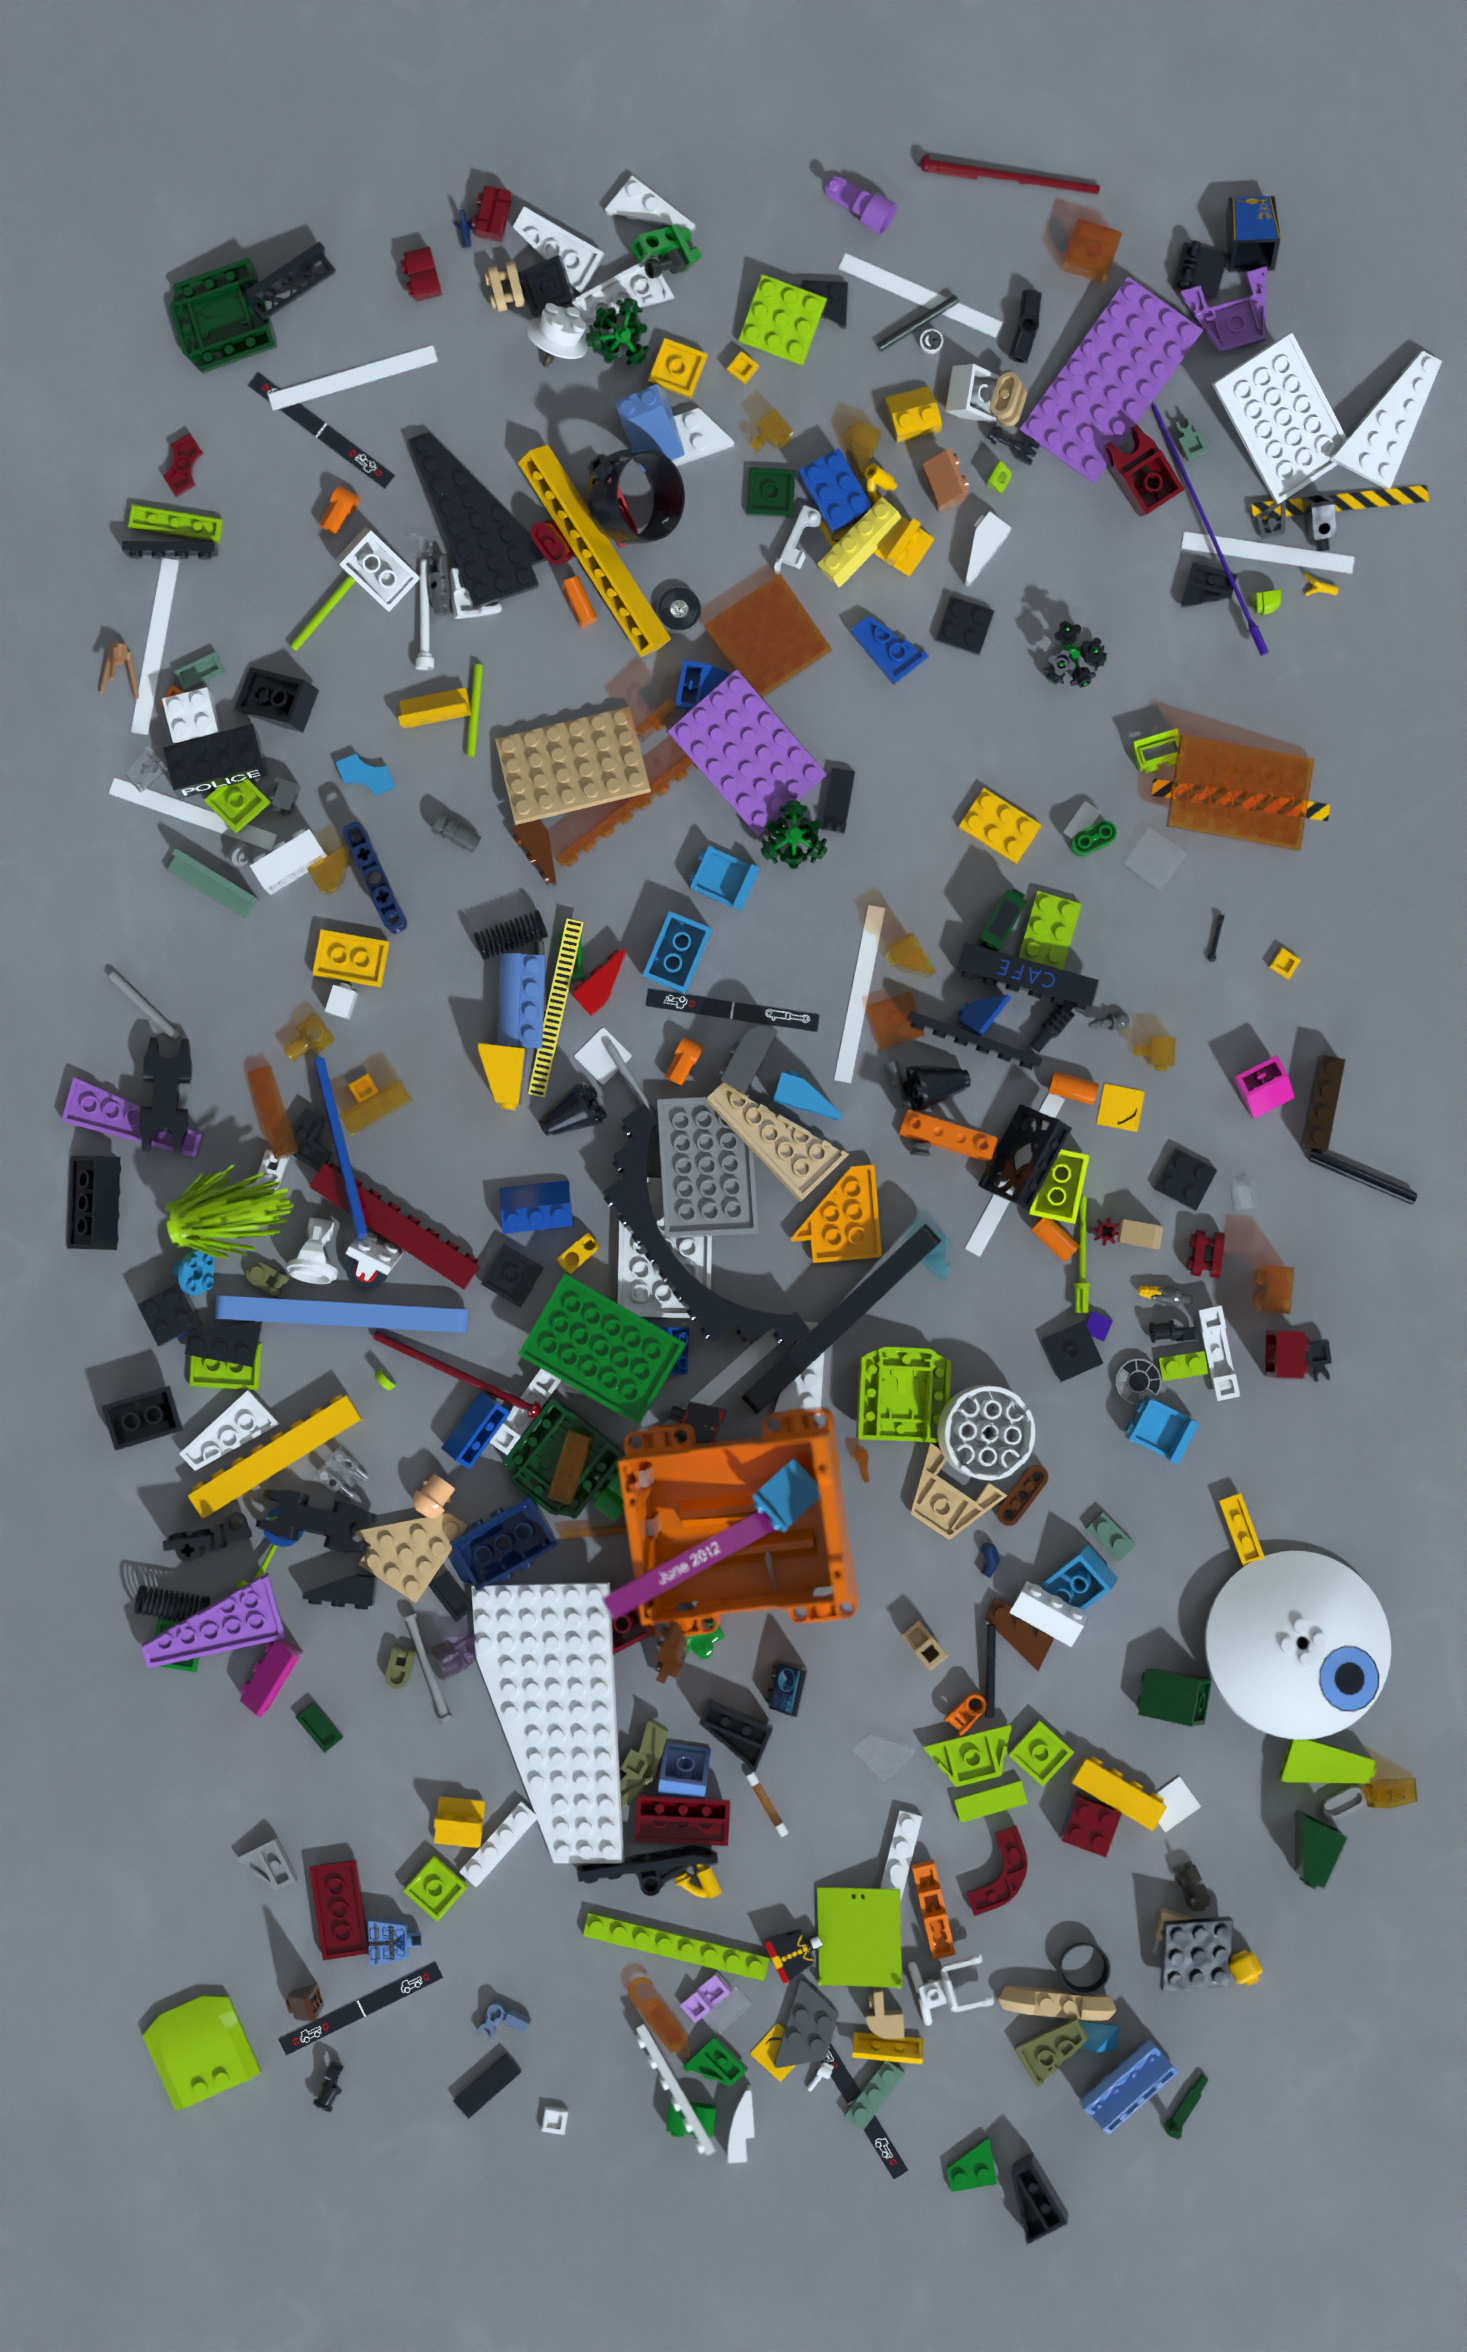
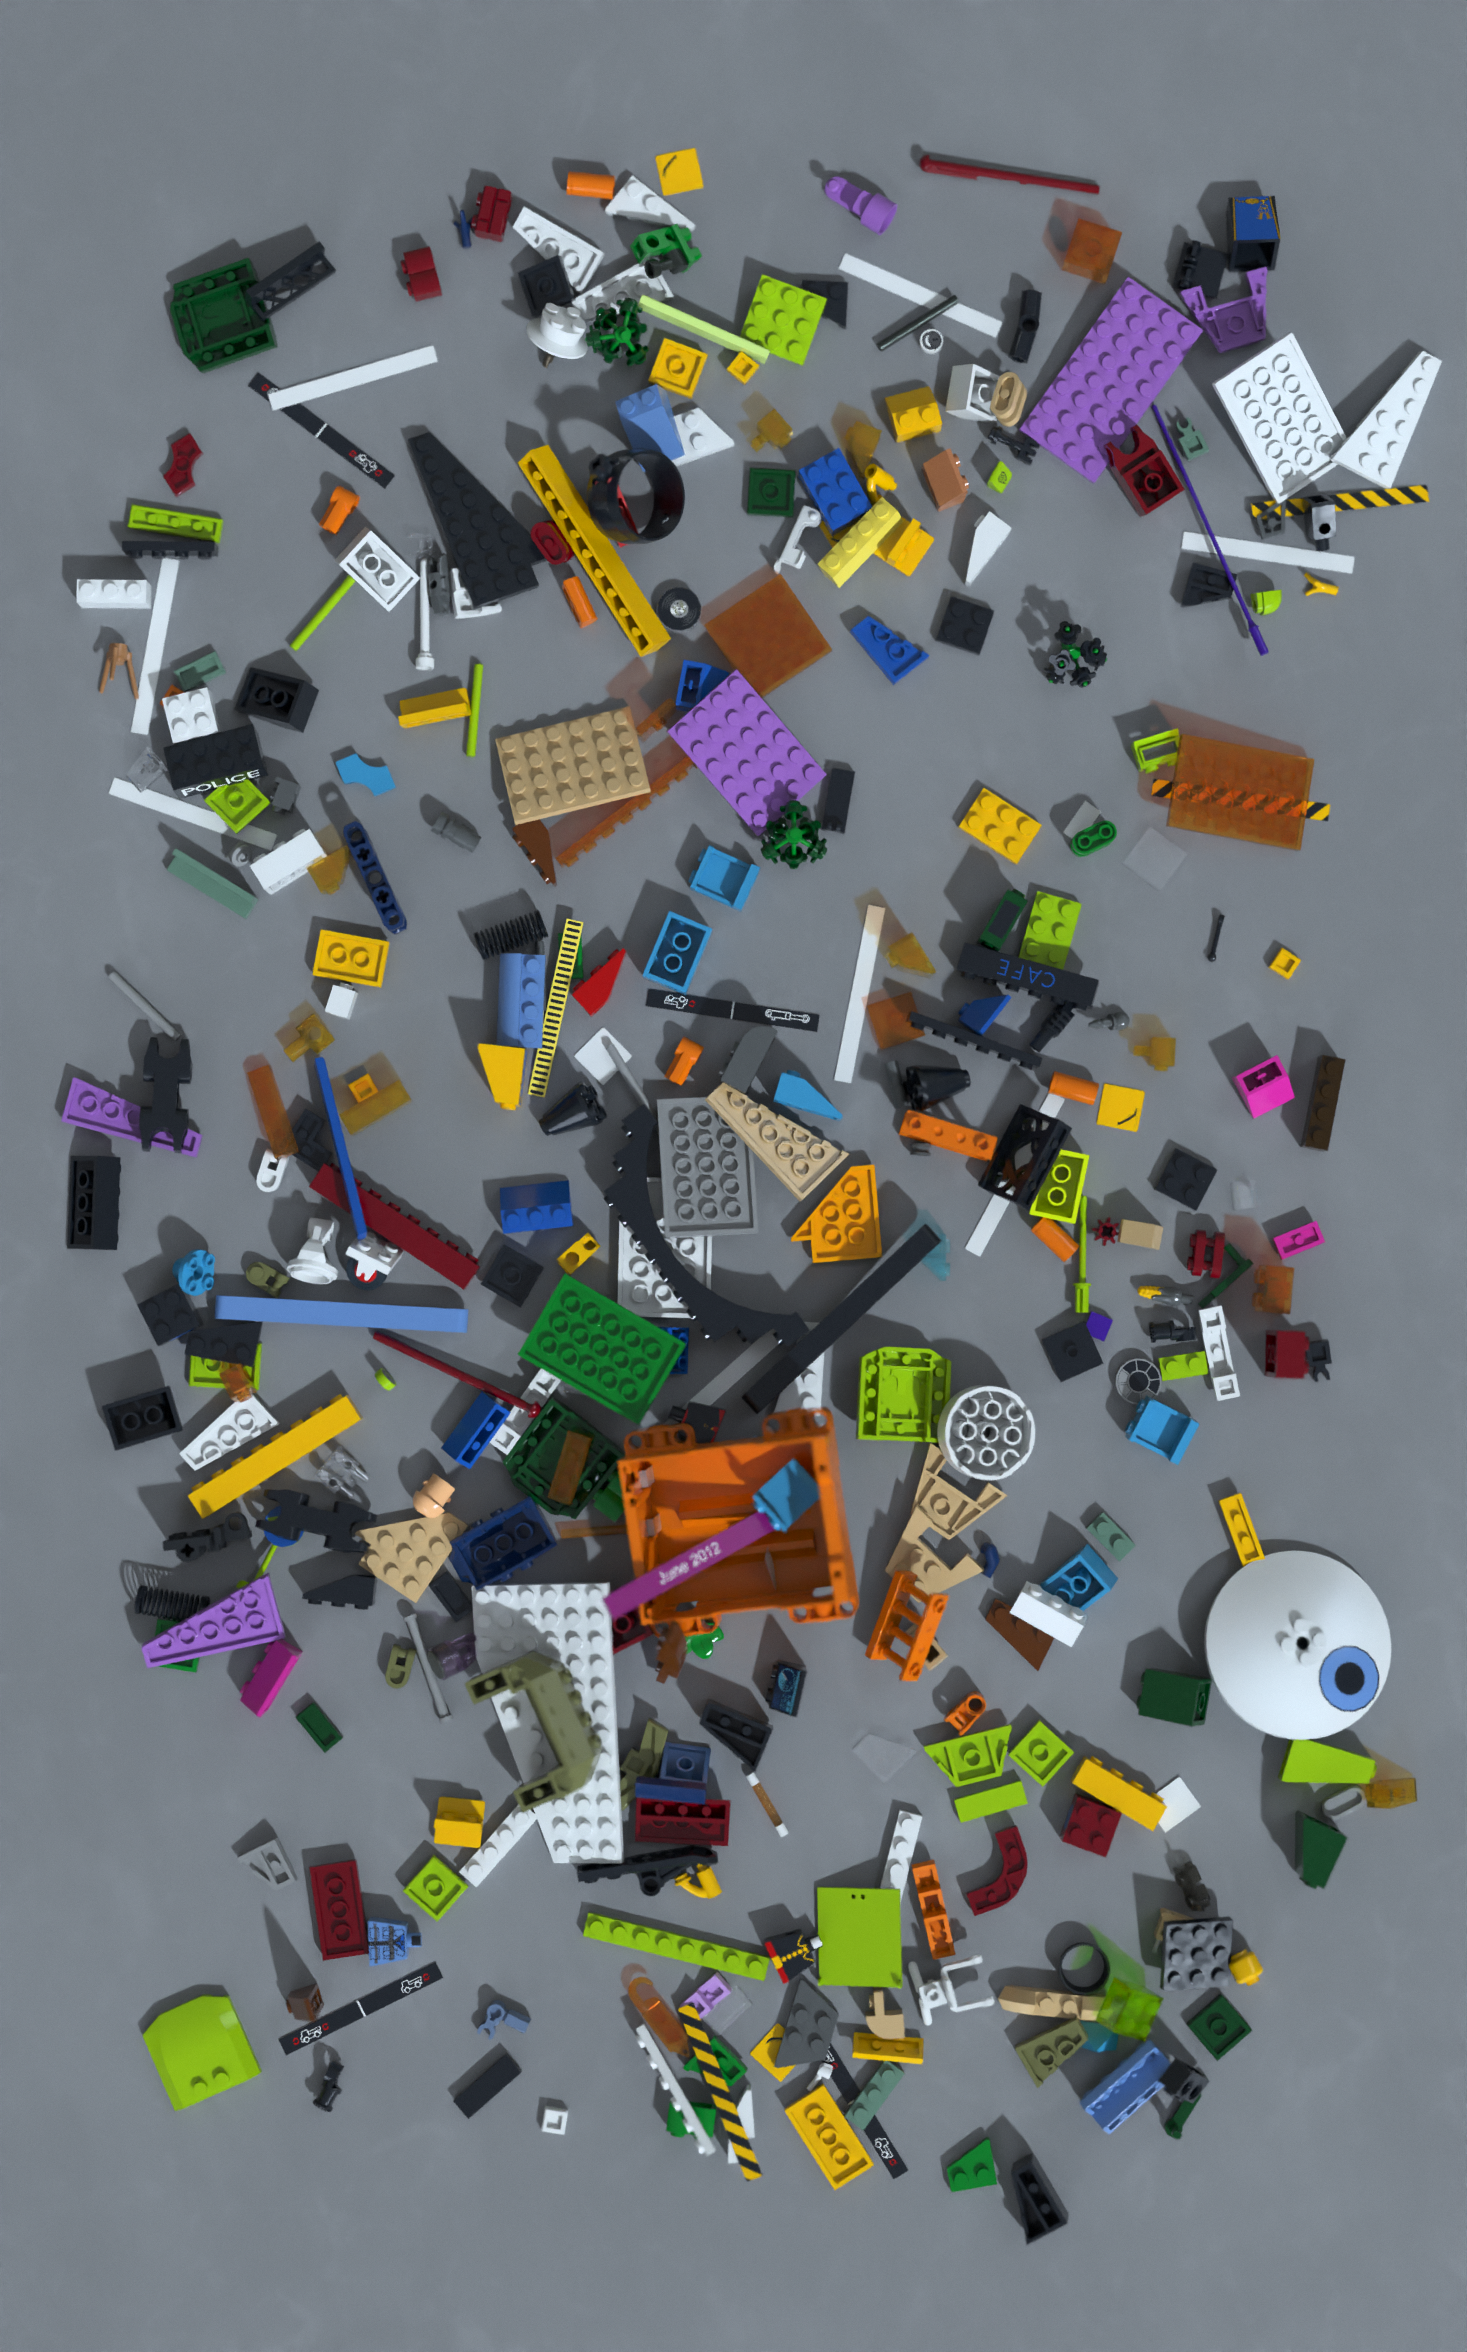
(113, 593): none -> white brick
(225, 1213): lime plant -> none
(238, 1383): none -> clear orange brick
(494, 279): tan brick -> none
(560, 1716): none -> olive wedge
(590, 185): none -> orange pin
(670, 1790): none -> dark blue tile
(679, 171): none -> yellow sticker
(703, 329): none -> yellowish green tile
(720, 2092): none -> sticker
(829, 2136): none -> yellow plate
(861, 1456): clear orange hand -> none
(888, 1625): none -> orange fence
(916, 1556): none -> tan wing
(990, 1670): black bar -> none
(1018, 1505): reddish brown plate -> none
(1129, 2009): none -> clear neon green brick
(1183, 2081): none -> black brick
(1219, 2027): none -> dark green tile
(1243, 1265): none -> dark green piece
(1298, 1240): none -> dark pink plate
(1362, 1177): black axle -> none

